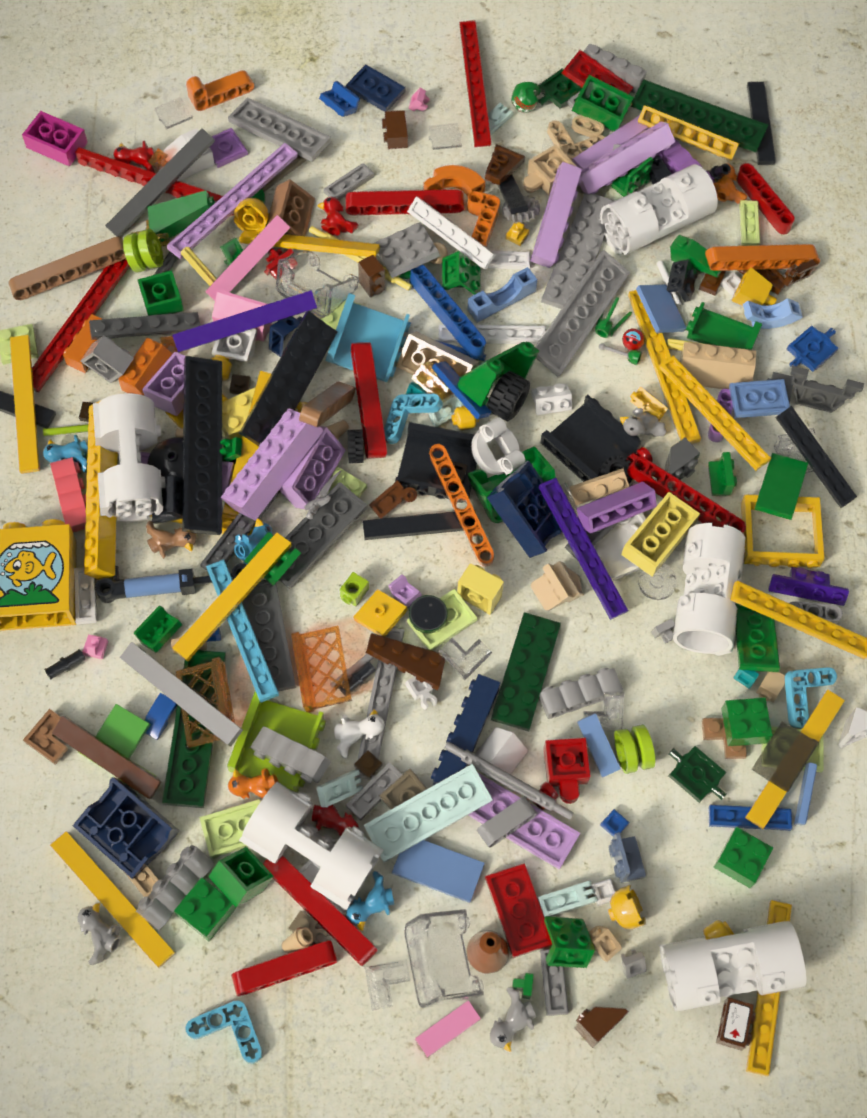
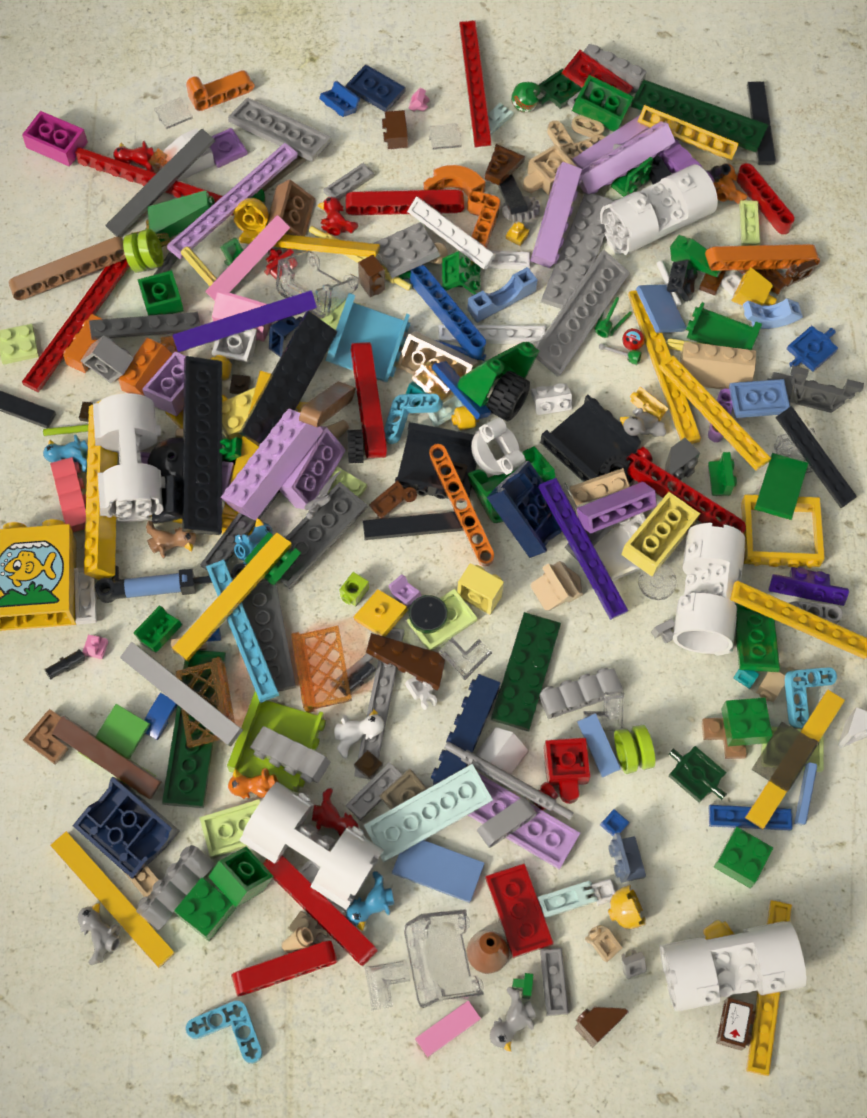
(24, 404): yellow tile -> none
(339, 788): light aqua hinge -> none
(570, 942): green bracket -> none

